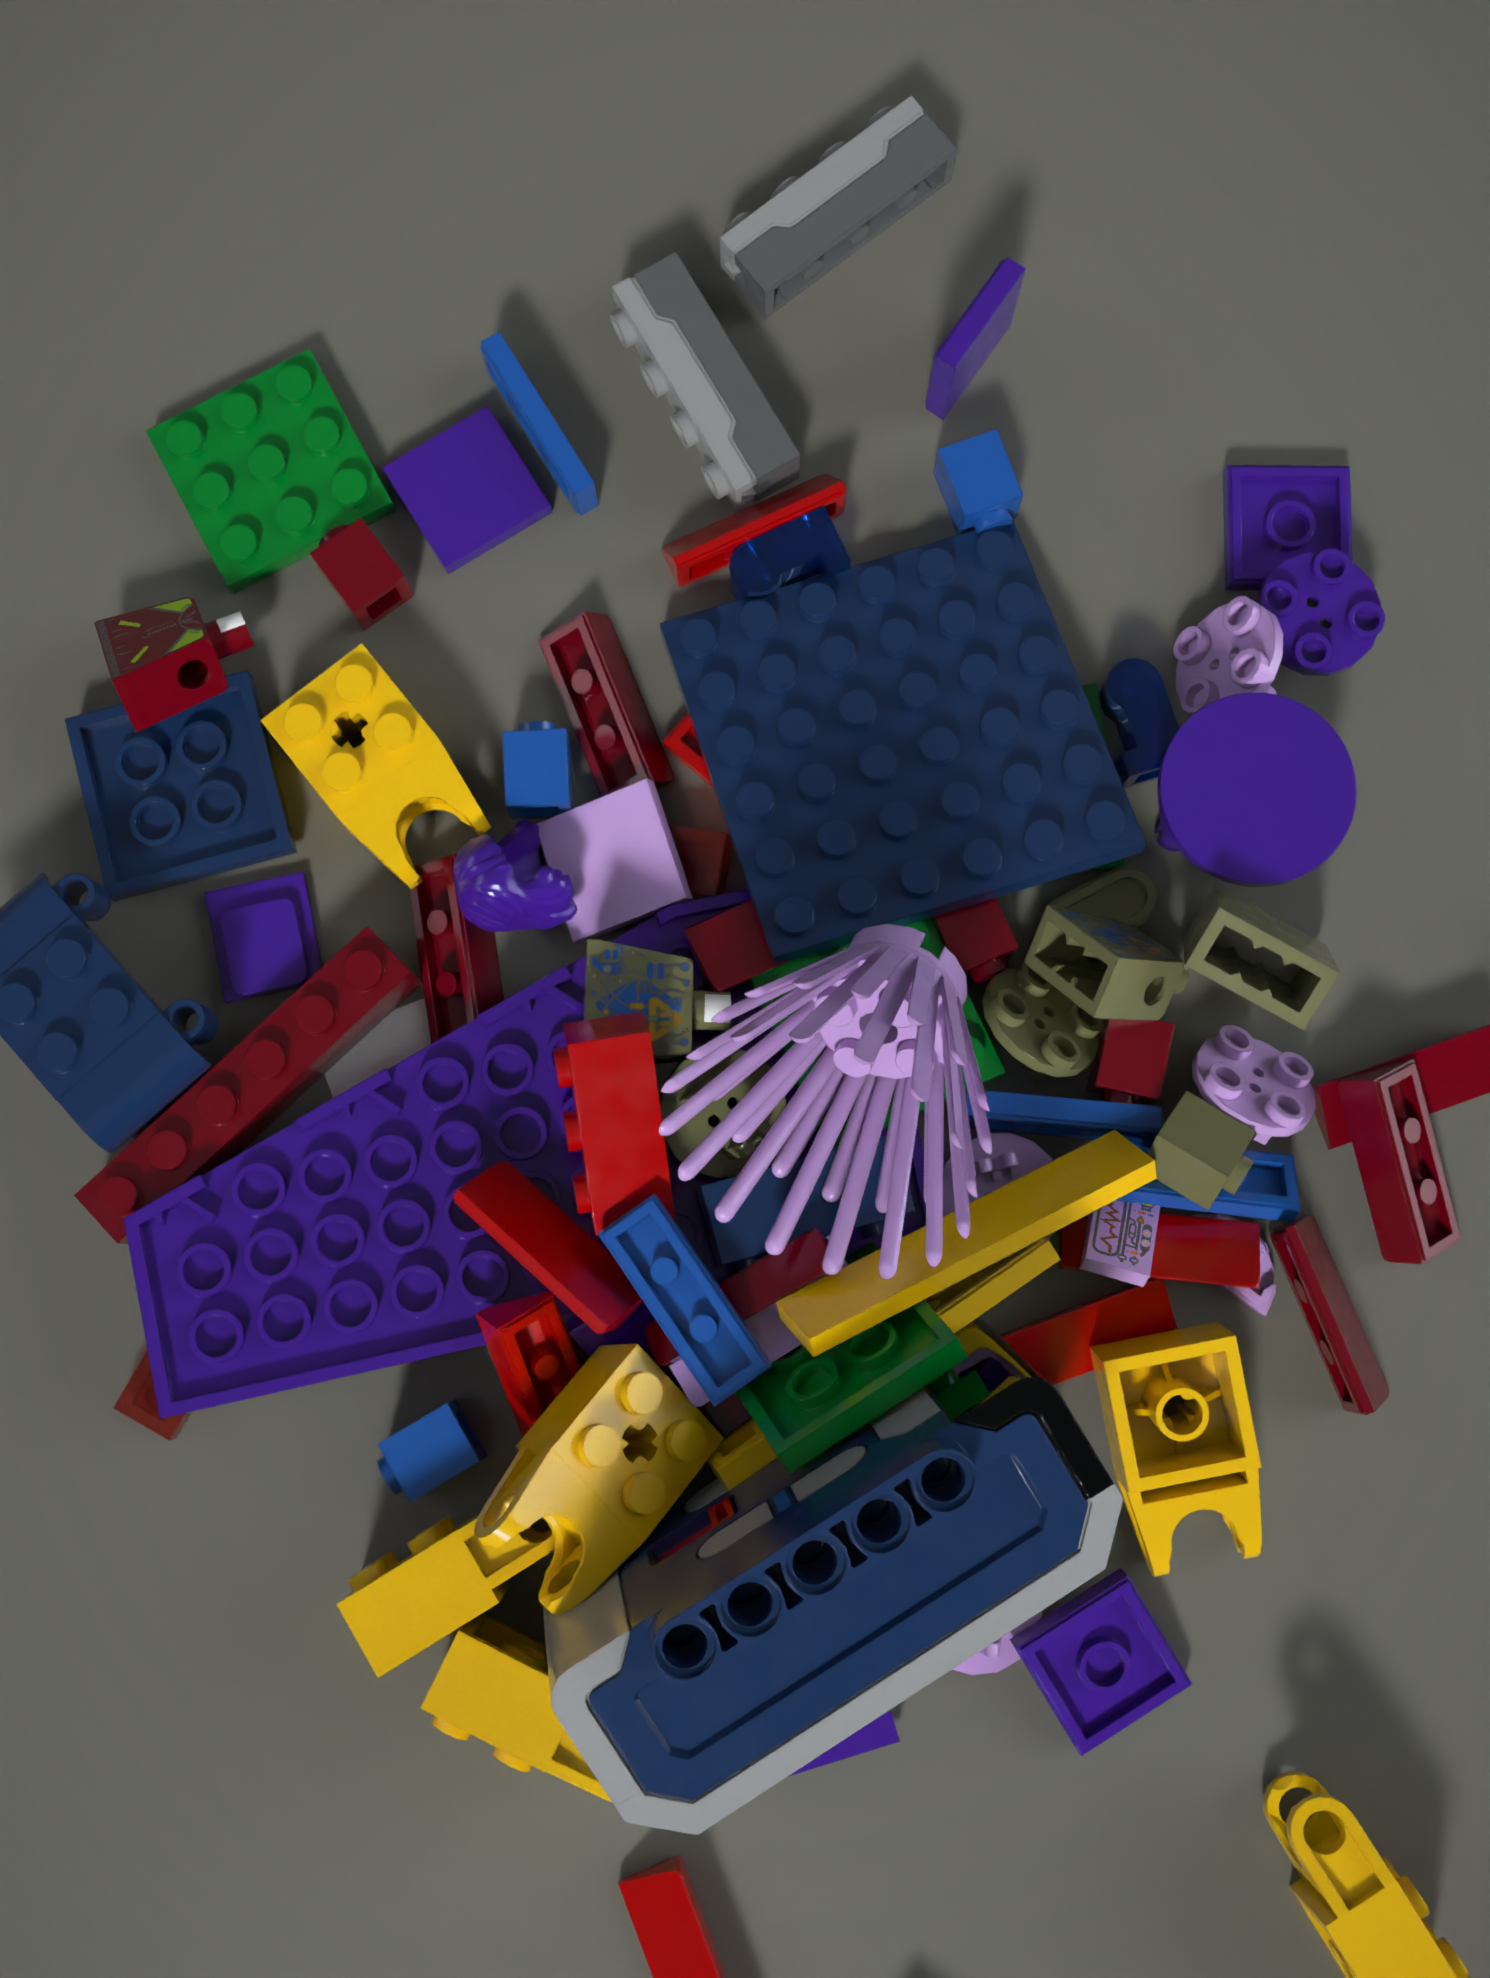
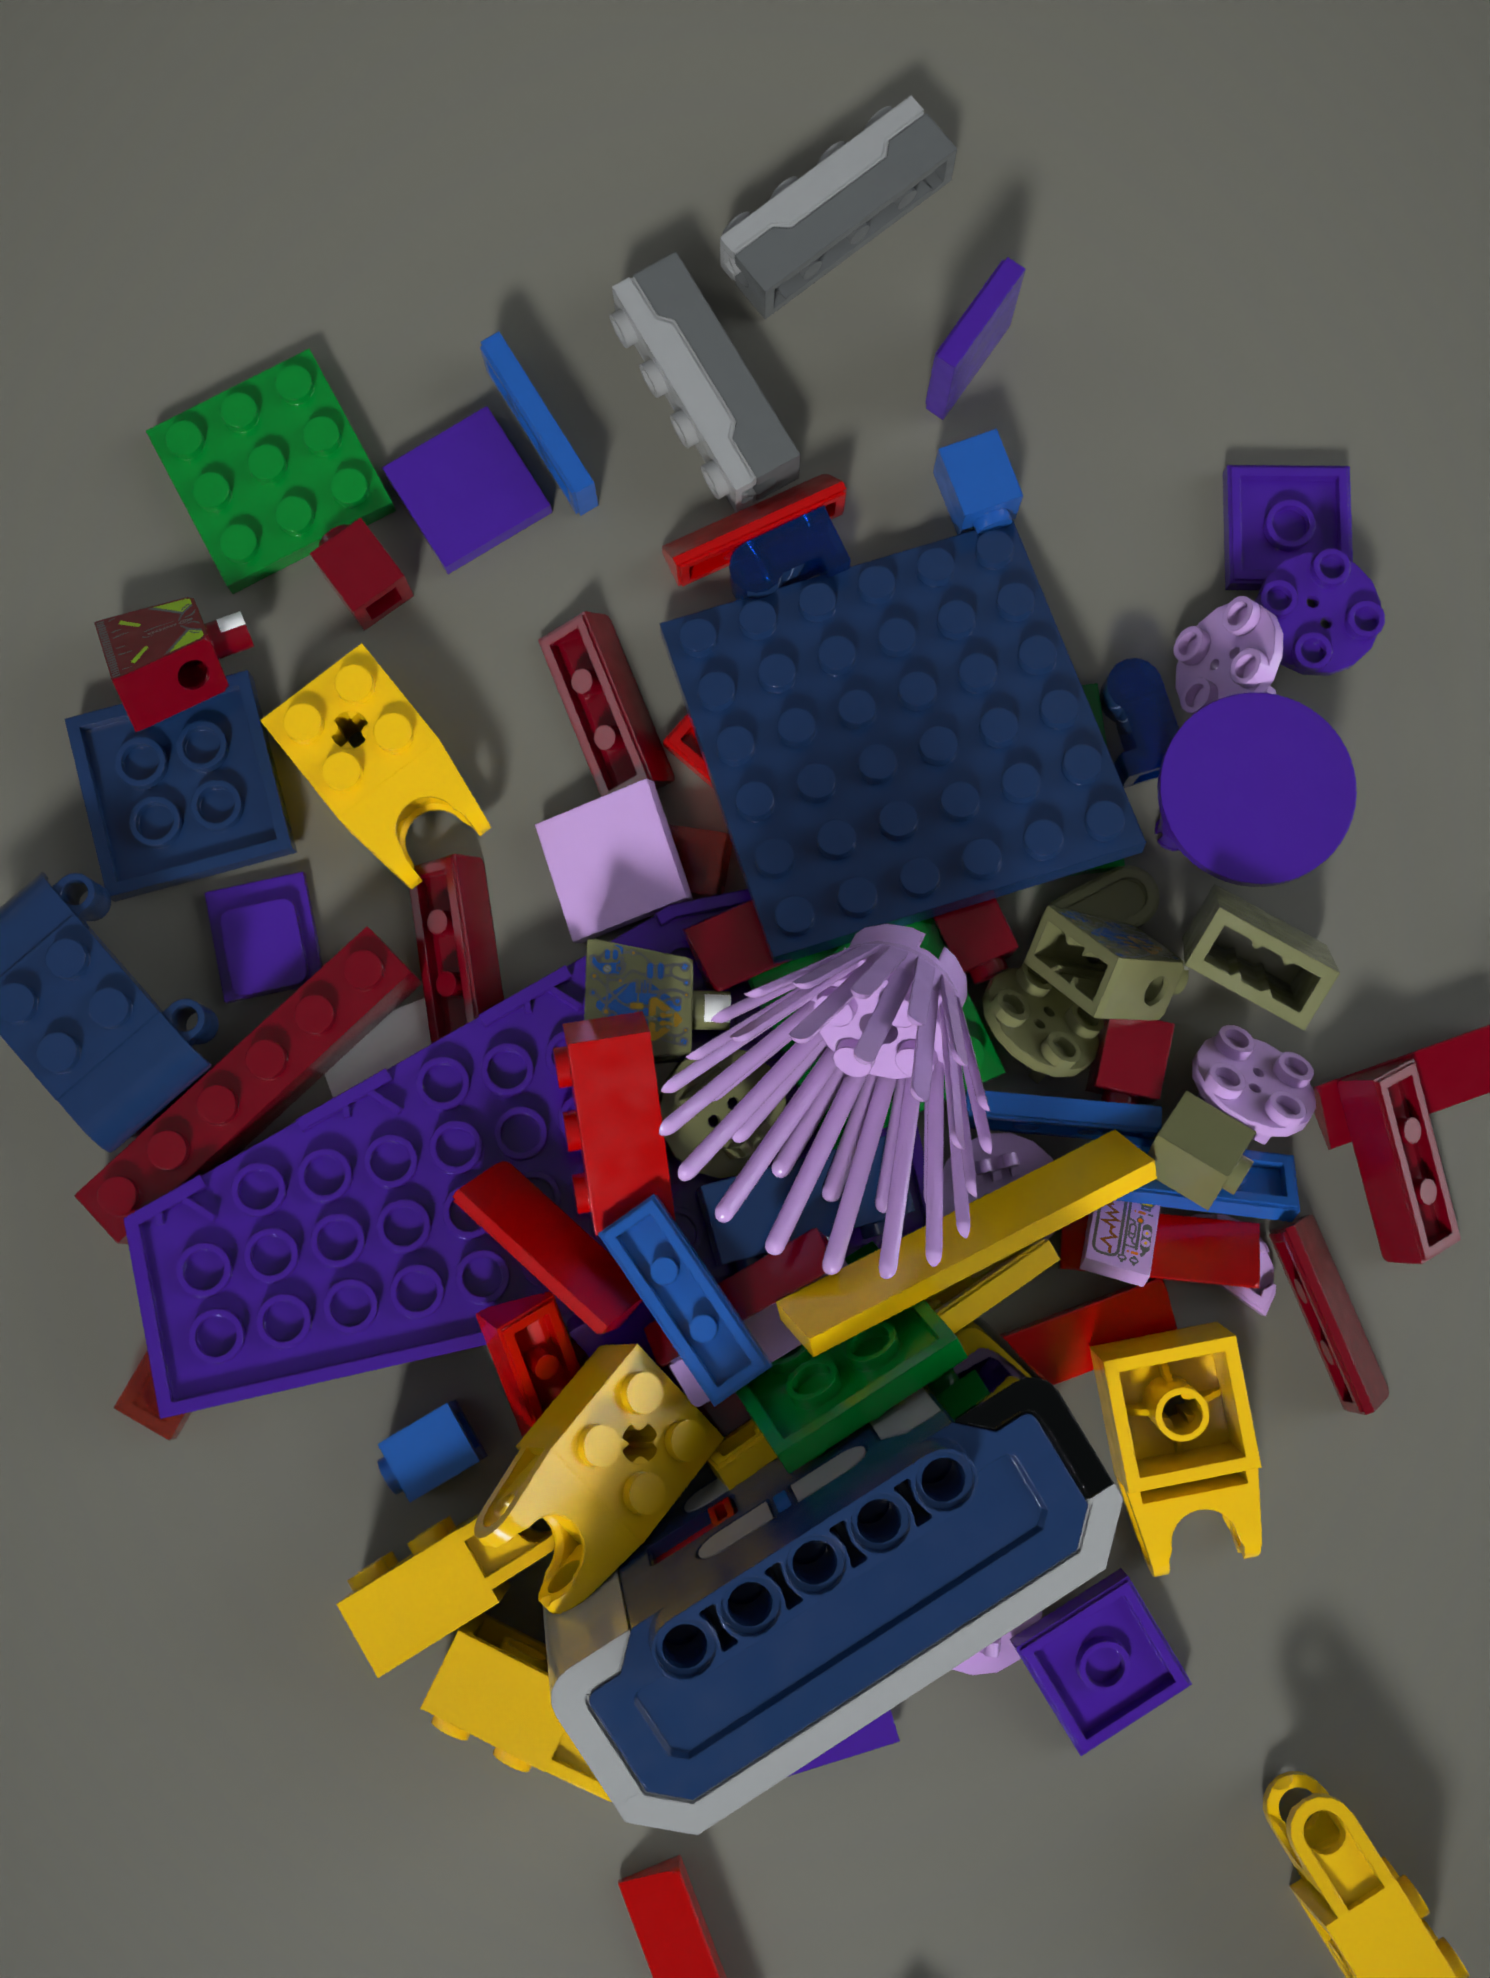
(506, 887): dark purple hair -> none
(537, 771): blue brick -> none

